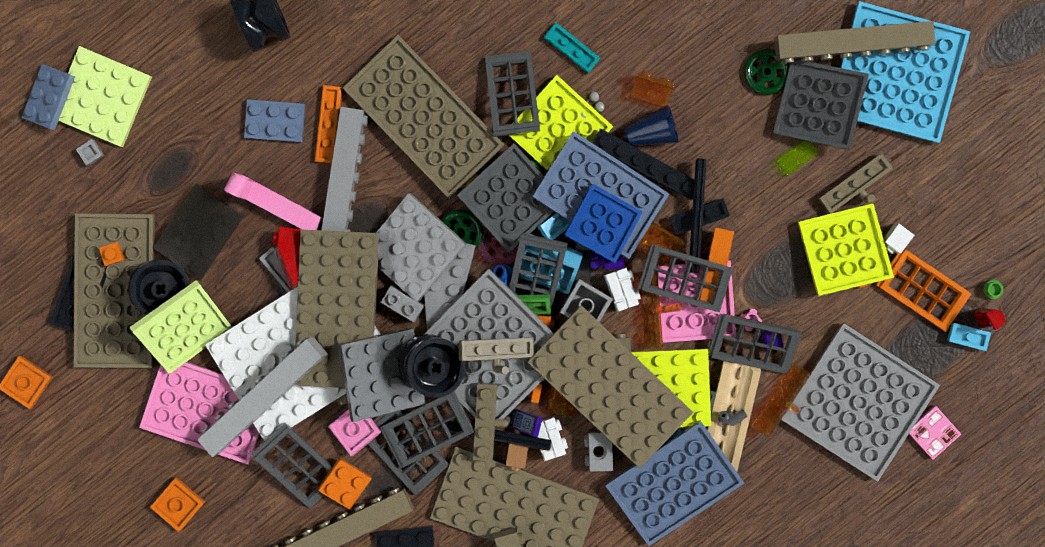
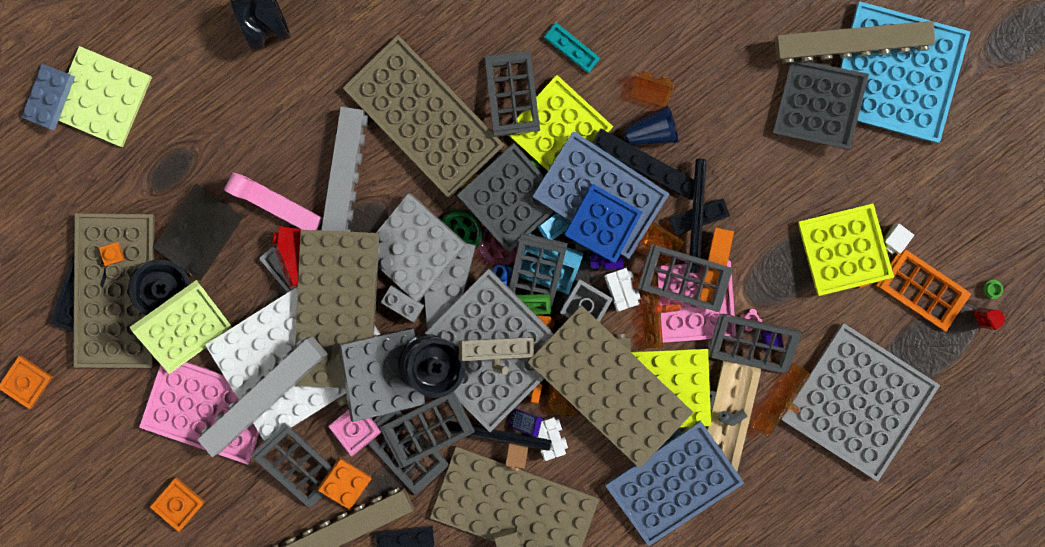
(90, 152): light grey plate -> none
(274, 121): sand blue plate -> none
(328, 123): orange tile -> none
(486, 422): dark tan plate -> none
(598, 462): light grey brick -> none
(599, 106): light grey piece -> none
(750, 69): dark green plate -> none
(797, 157): clear neon green tile -> none
(856, 184): dark tan plate -> none
(934, 432): bright pink tile -> none
(969, 336): medium azure plate -> none

